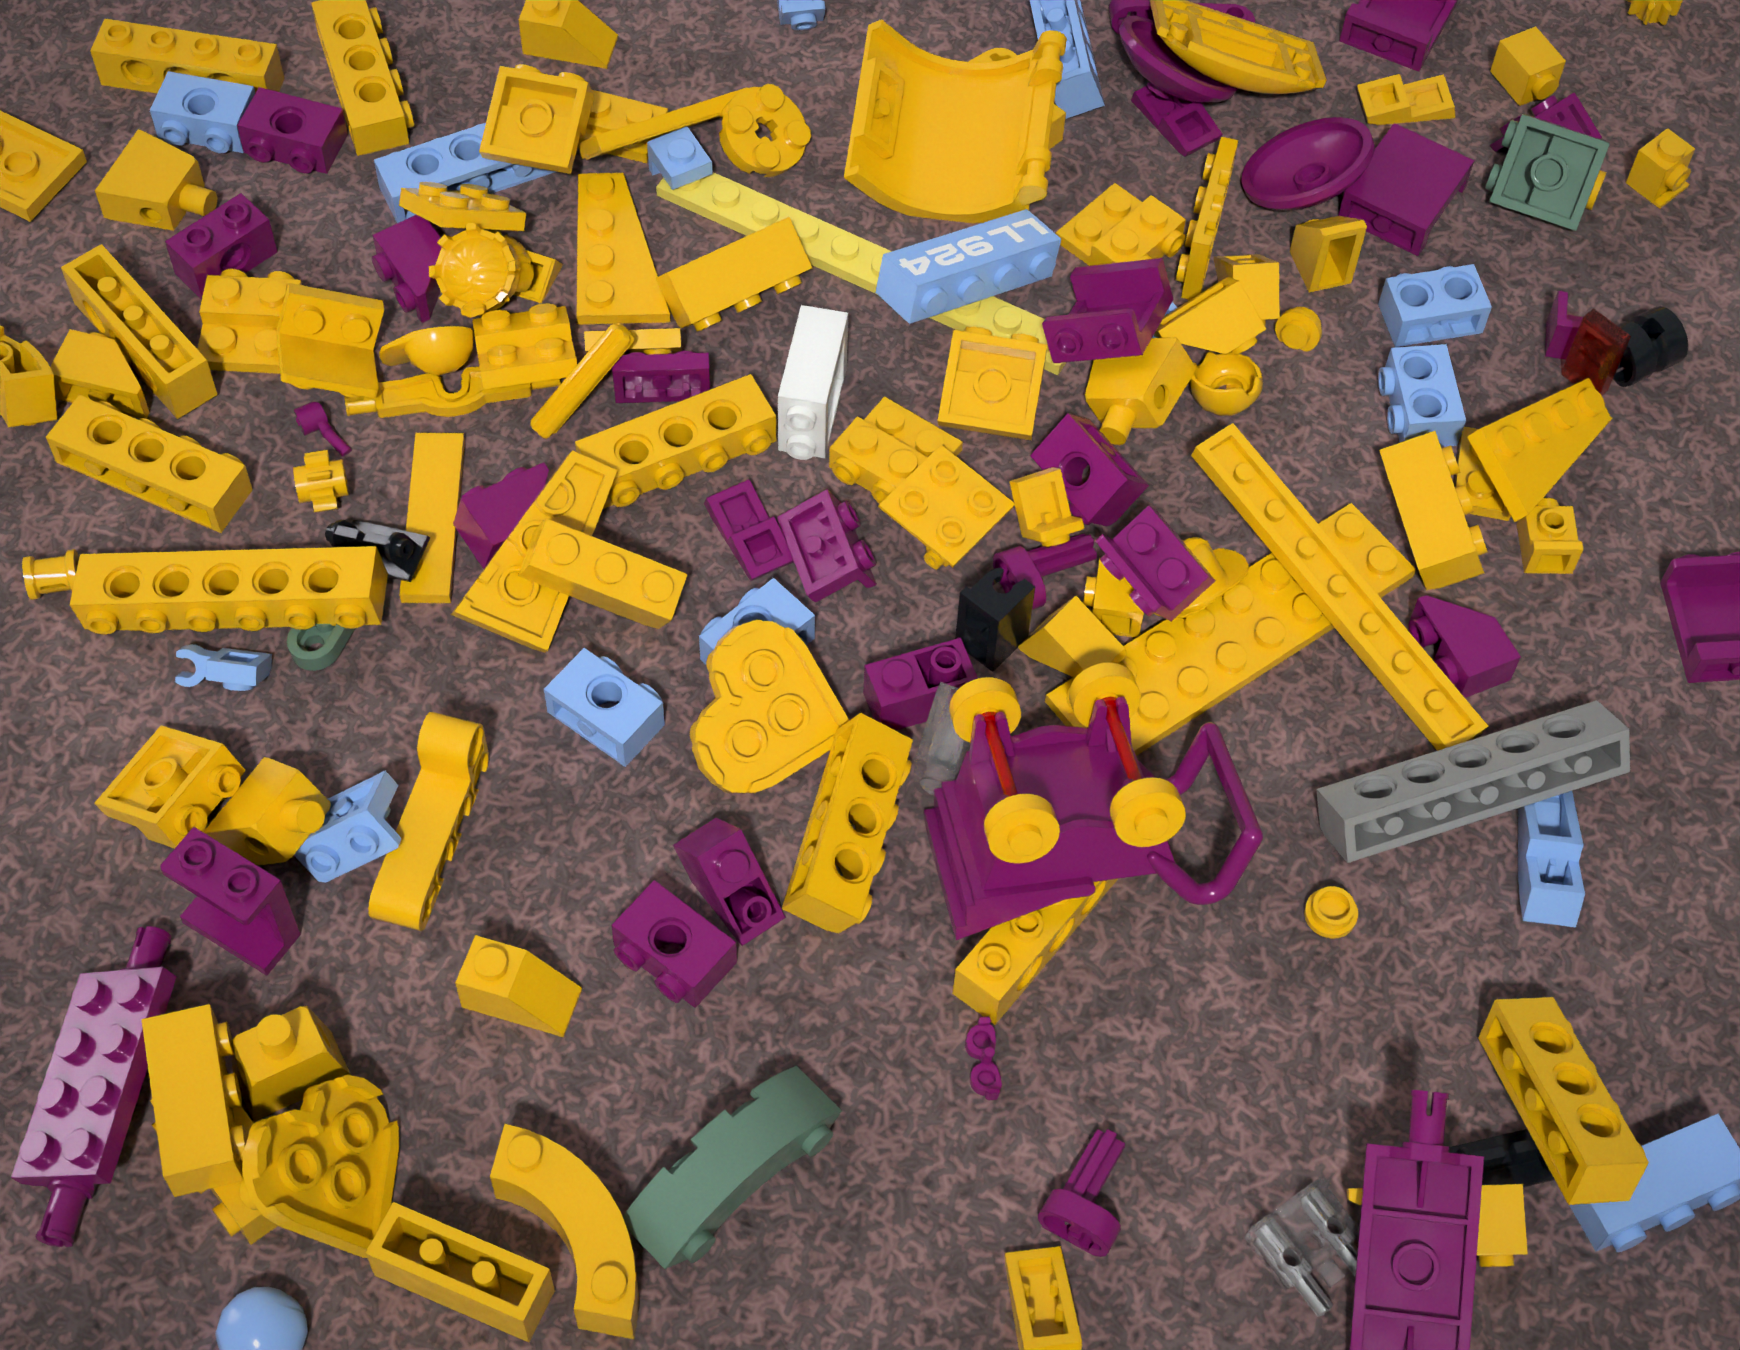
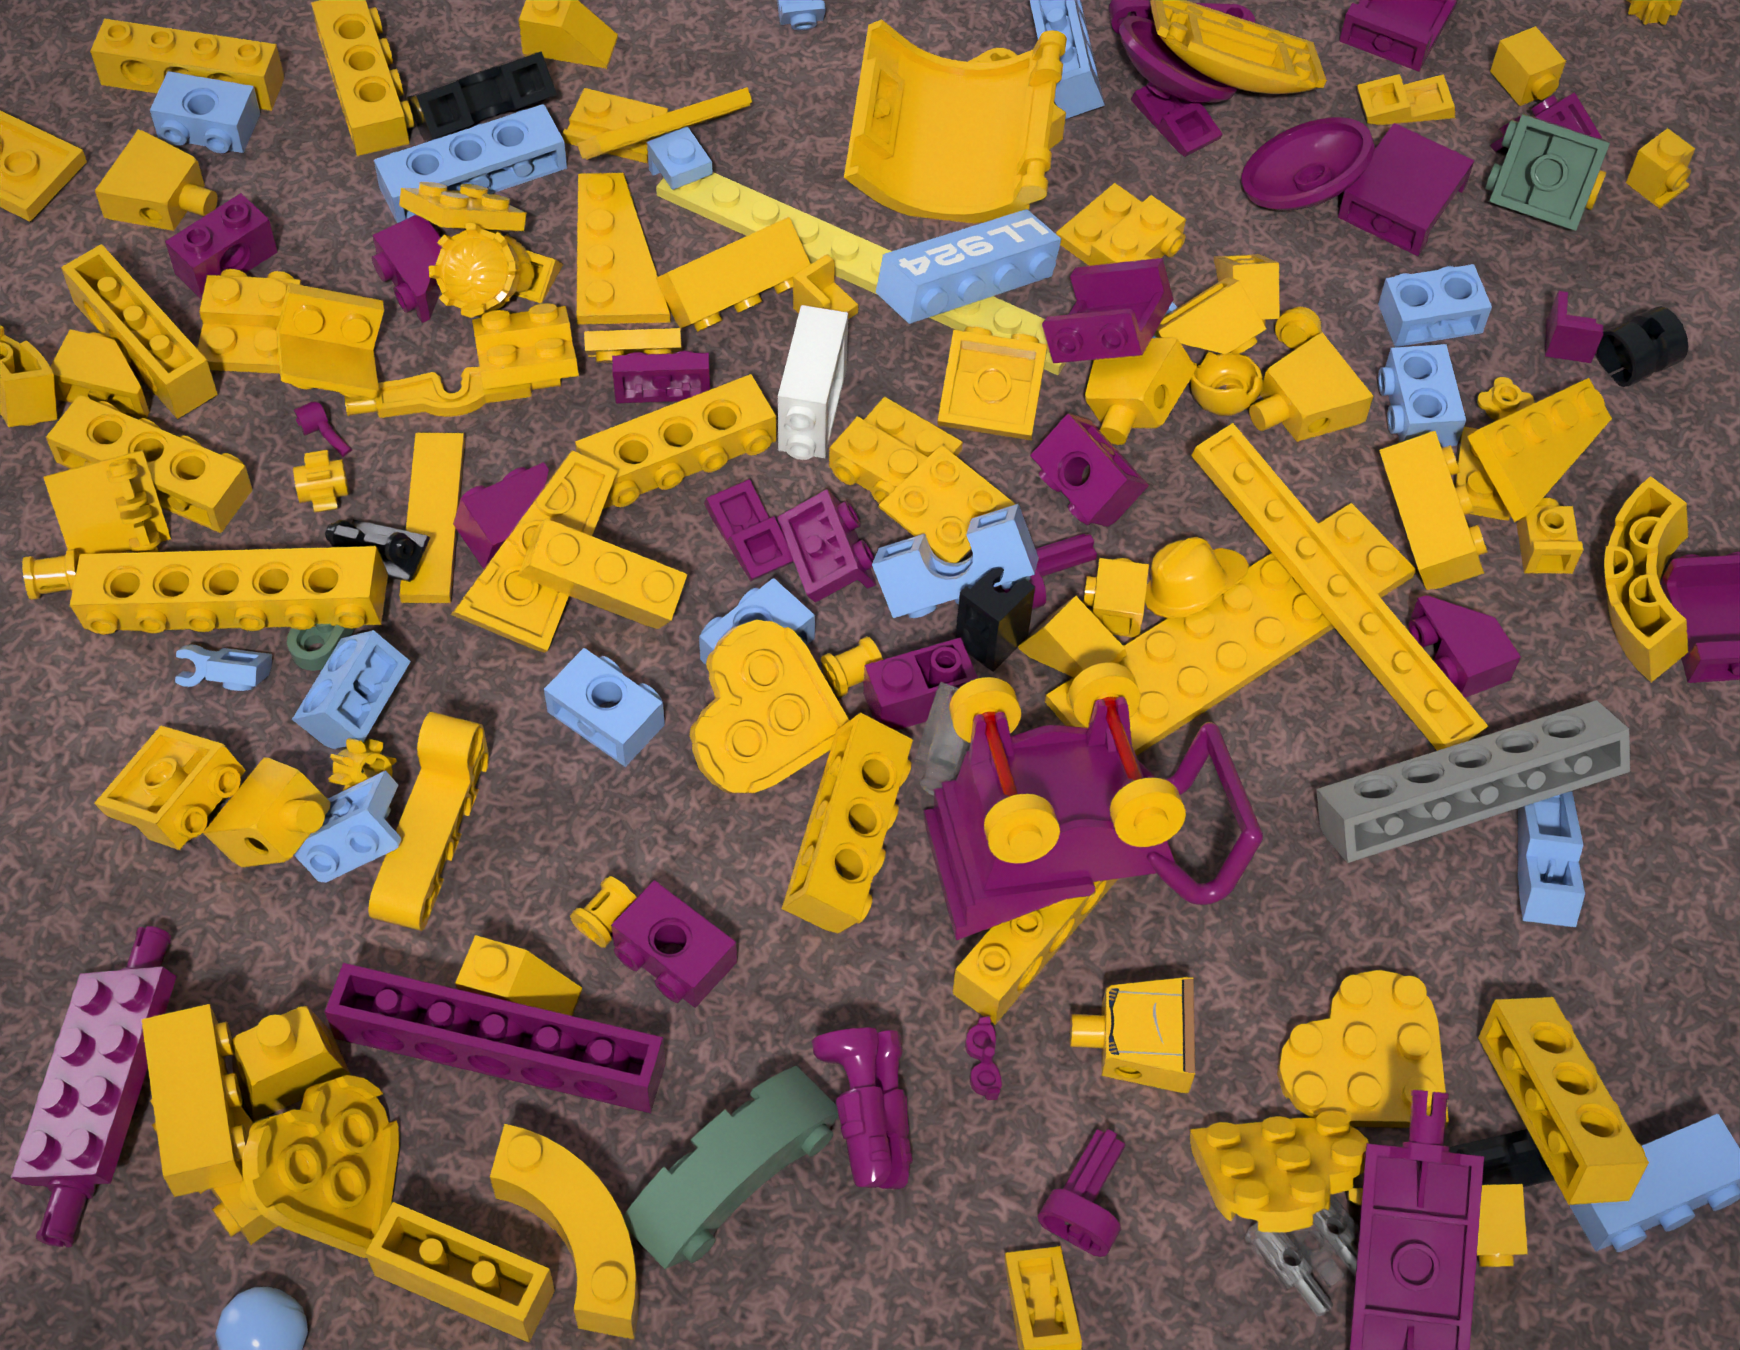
(108, 506): none -> yellow hinge
(235, 901): magenta panel -> none
(292, 131): magenta brick -> none
(351, 689): none -> light blue brick
(359, 755): none -> yellow gear
(431, 349): yellow cap -> none
(481, 95): none -> black arch
(496, 1037): none -> magenta brick
(536, 118): yellow plate -> none
(582, 380): yellow axle -> none
(603, 911): none -> yellow bush
(730, 879): magenta slope -> none
(782, 118): yellow plate -> none
(816, 288): none -> yellow panel
(848, 667): none -> yellow bush
(874, 1108): none -> magenta piece
(919, 581): none -> light blue arch
(1044, 508): yellow bracket -> none
(1143, 1033): none -> yellow torso
(1155, 564): magenta bracket -> none
(1209, 206): yellow wing -> none
(1279, 1167): none -> yellow plate
(1311, 392): none -> yellow torso
(1327, 251): yellow slope -> none
(1331, 912): yellow plate -> none
(1366, 1053): none -> yellow plate
(1502, 389): none -> yellow plate
(1595, 351): clear red plate -> none
(1642, 542): none -> yellow brick

